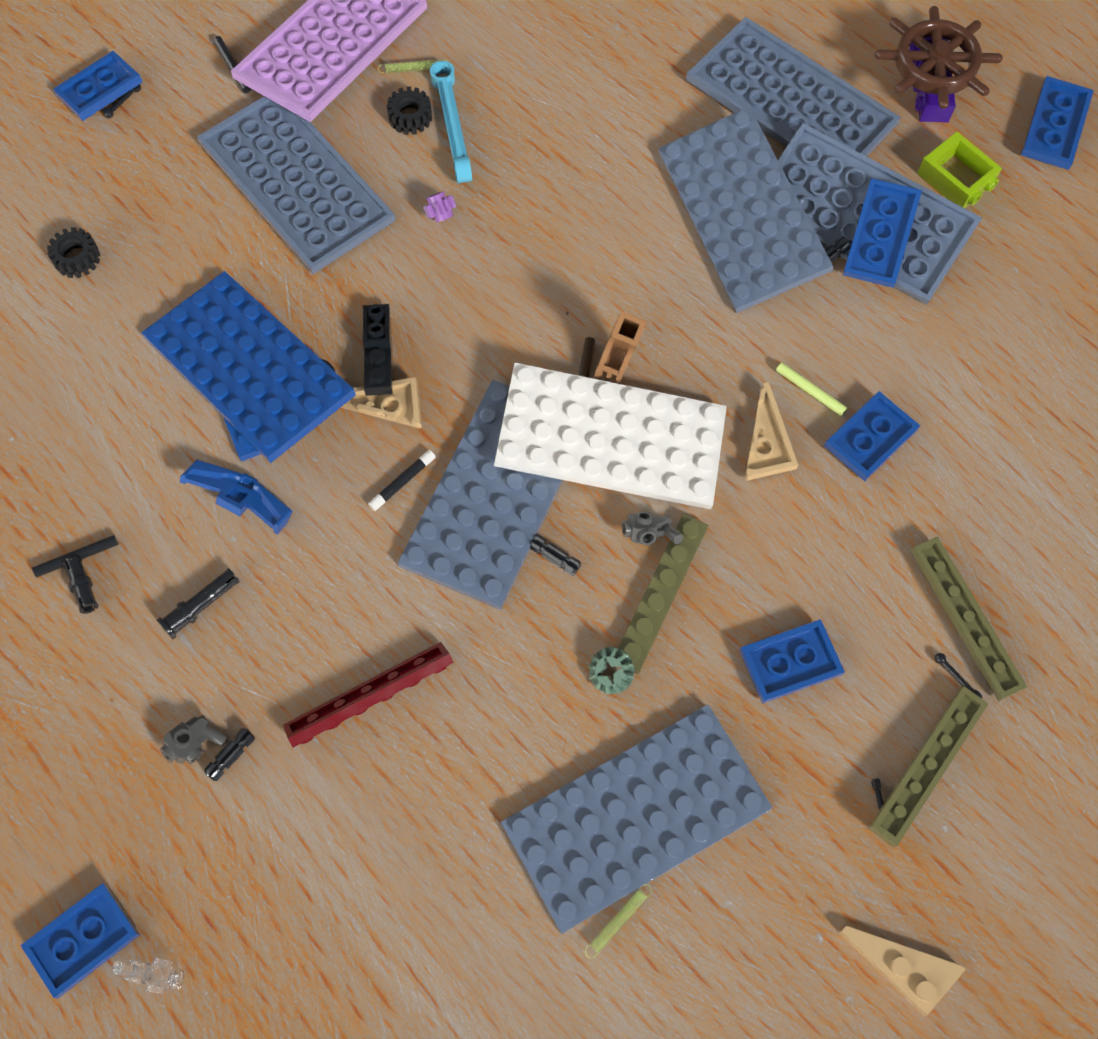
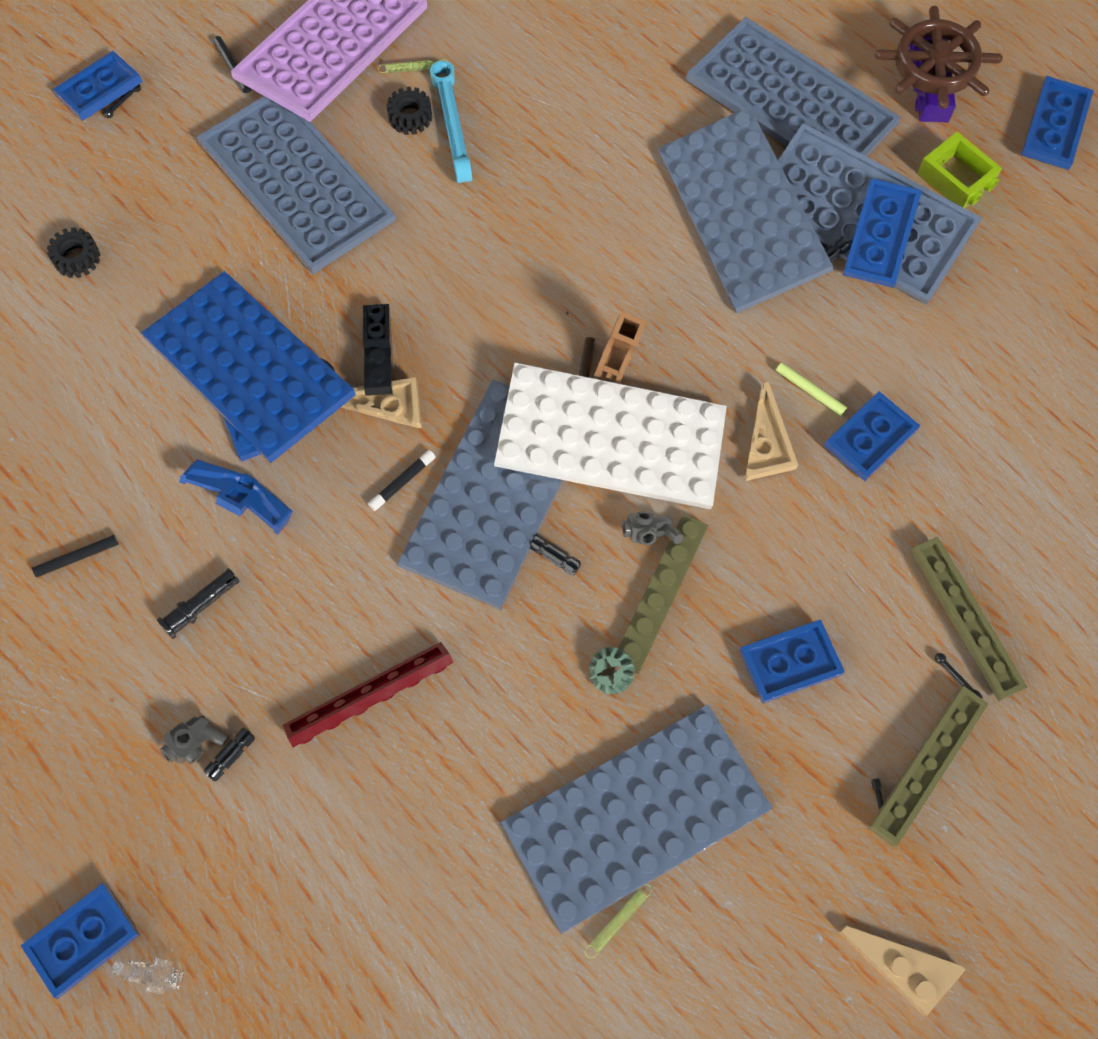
(80, 584): black pin -> none
(440, 206): medium lavender gear -> none

